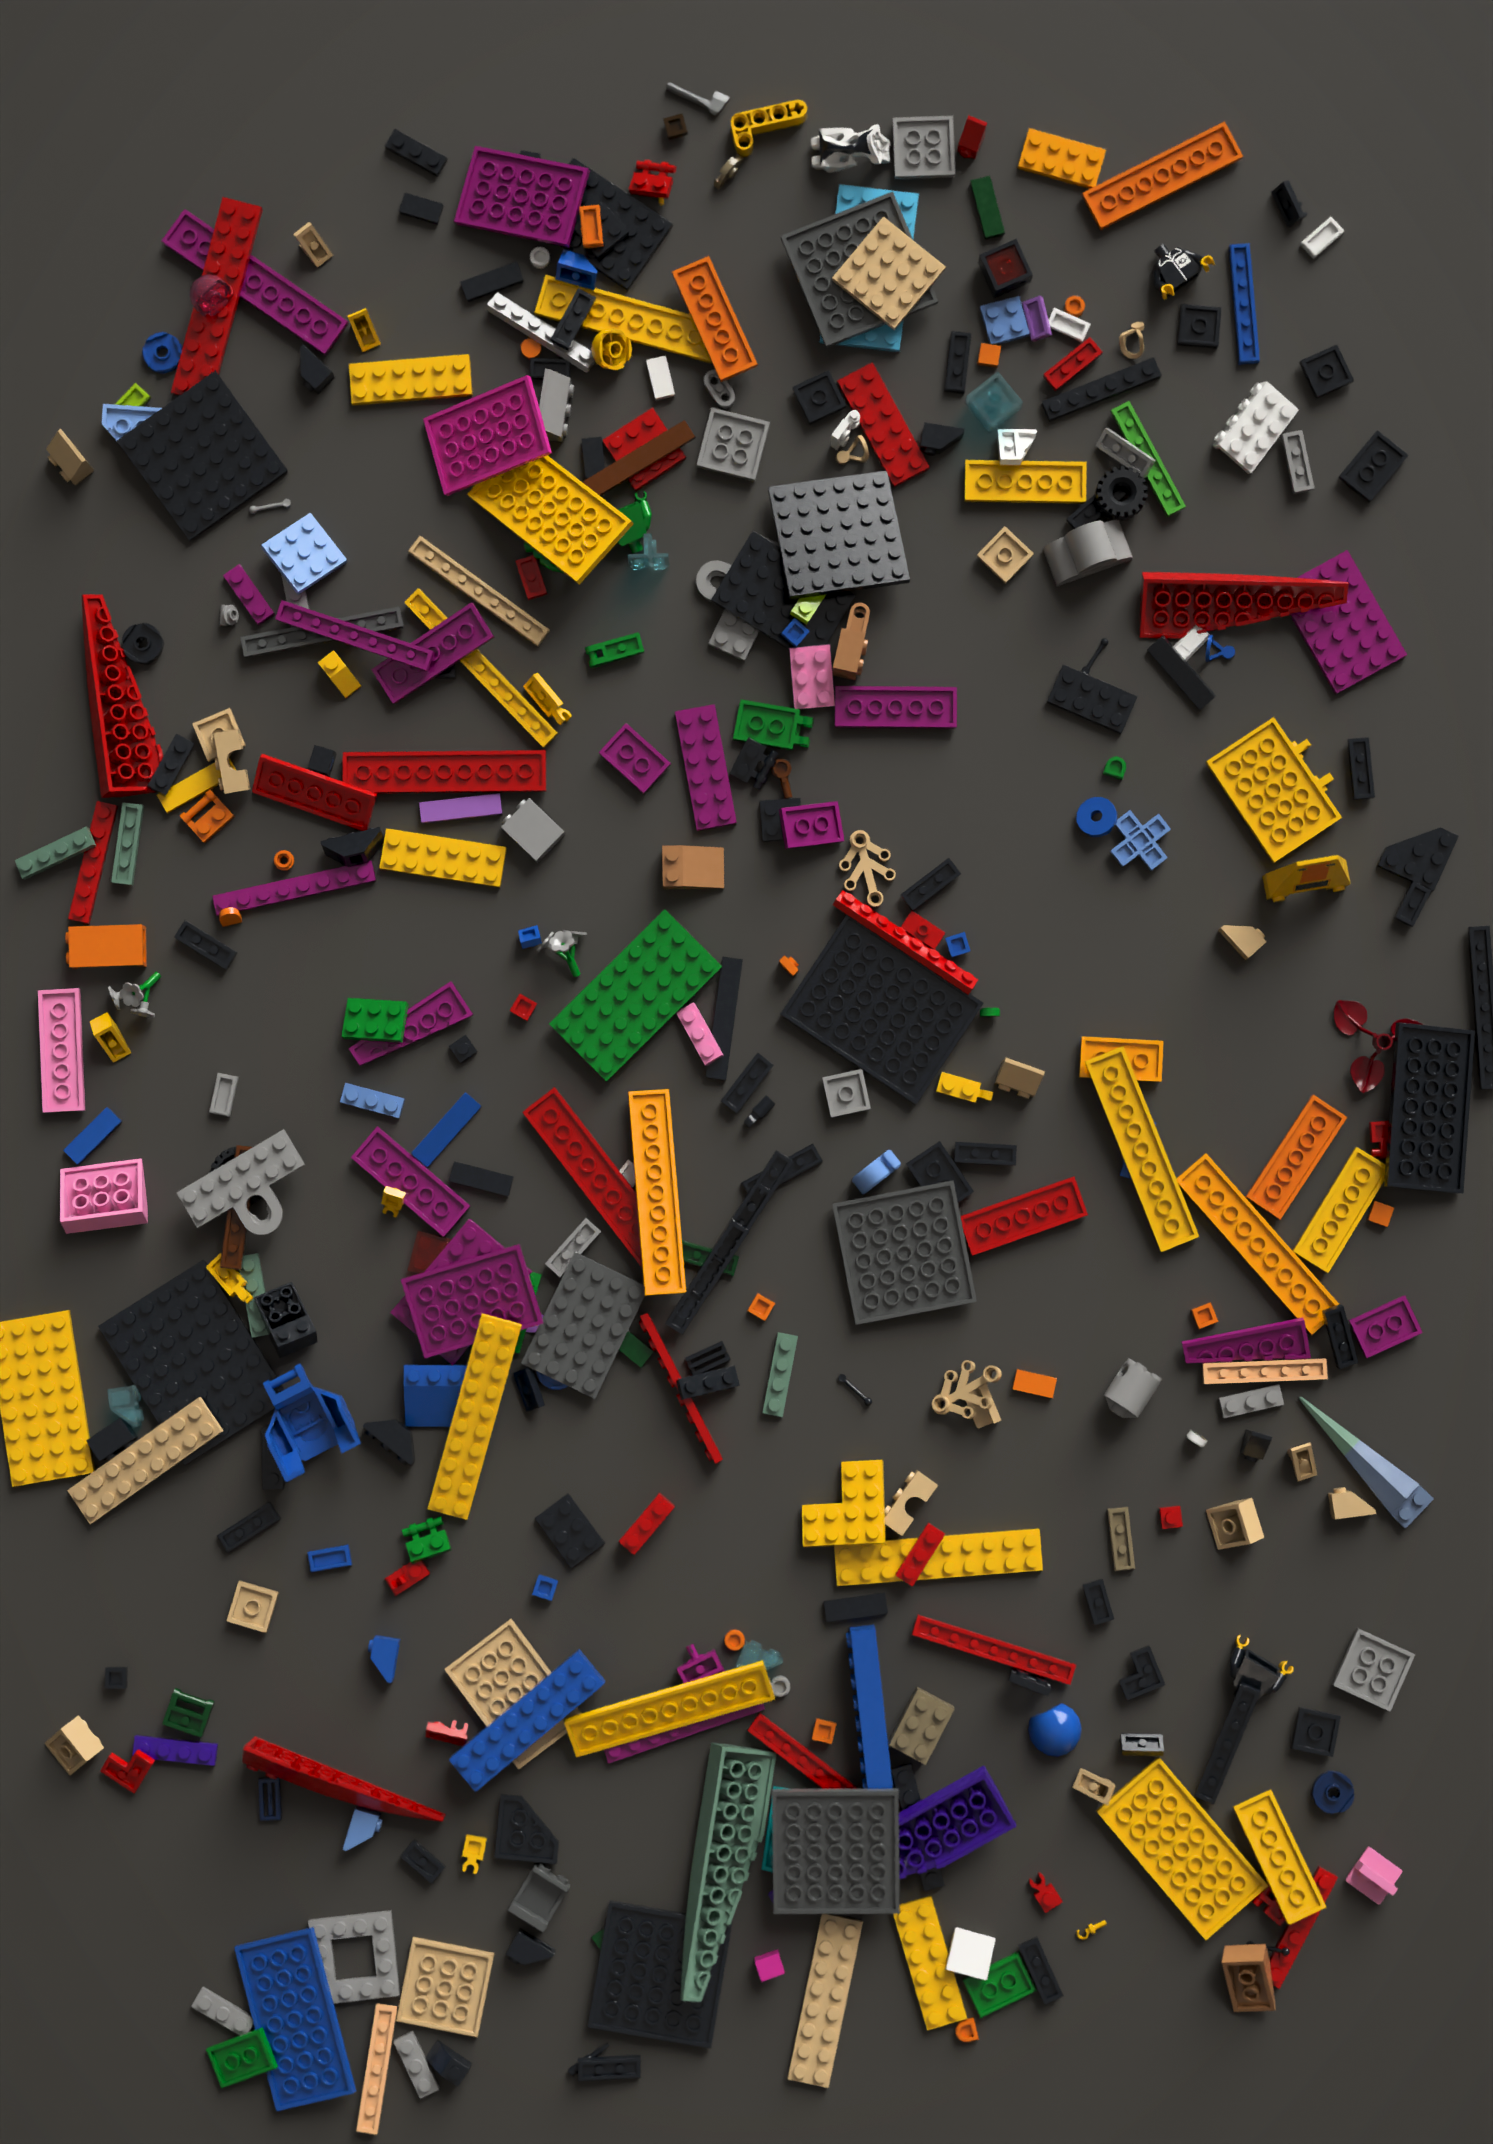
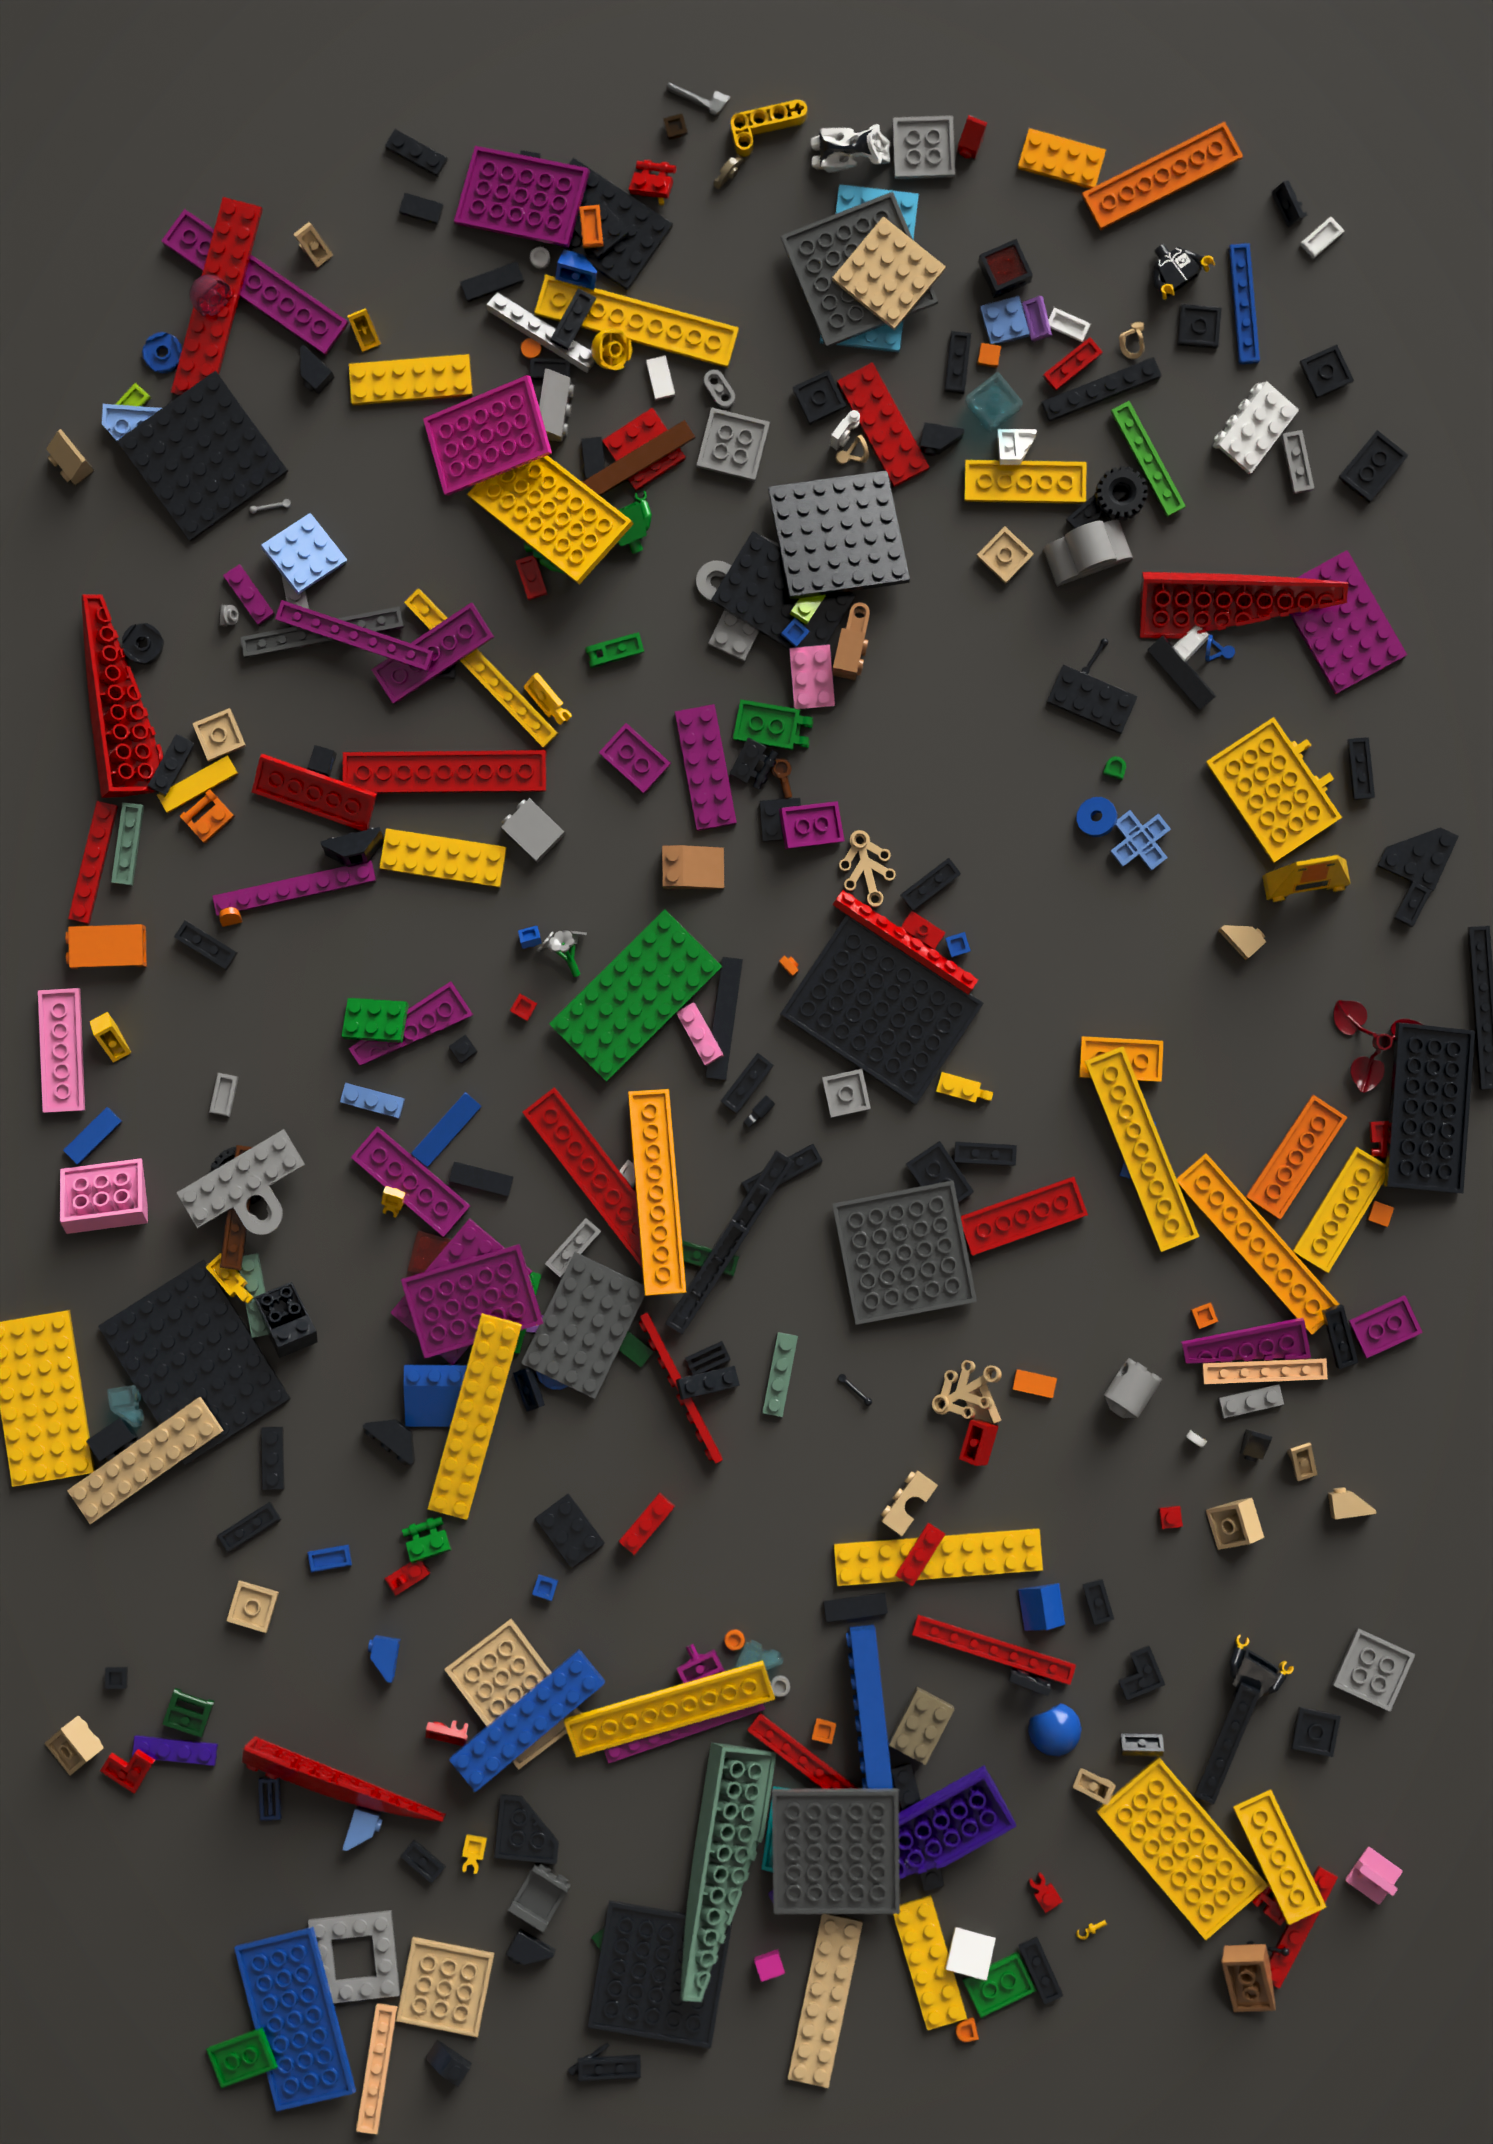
(55, 853): sand green plate -> none
(132, 996): light grey plant -> none
(223, 2011): light grey plate -> none
(225, 744): tan arch -> none
(277, 860): orange plate -> none
(306, 1423): blue piece -> none
(339, 674): yellow slope -> none
(416, 2064): light grey plate -> none
(460, 808): medium lavender tile -> none
(478, 591): tan tile -> none
(650, 557): clear light blue bracket -> none
(714, 319): orange plate -> none
(761, 1307): orange tile -> none
(858, 1517): yellow plate -> none
(876, 1171): medium blue animal -> none
(895, 707): magenta plate -> none
(978, 1442): none -> red brick
(987, 207): dark green tile -> none
(989, 1012): green tile -> none
(1019, 1078): tan slope -> none
(1041, 1607): none -> blue slope
(1074, 306): orange tile -> none
(1121, 1538): dark tan tile -> none
(1125, 452): light grey plate -> none
(1330, 1780): dark blue plate -> none
(1393, 1488): sand blue plate -> none

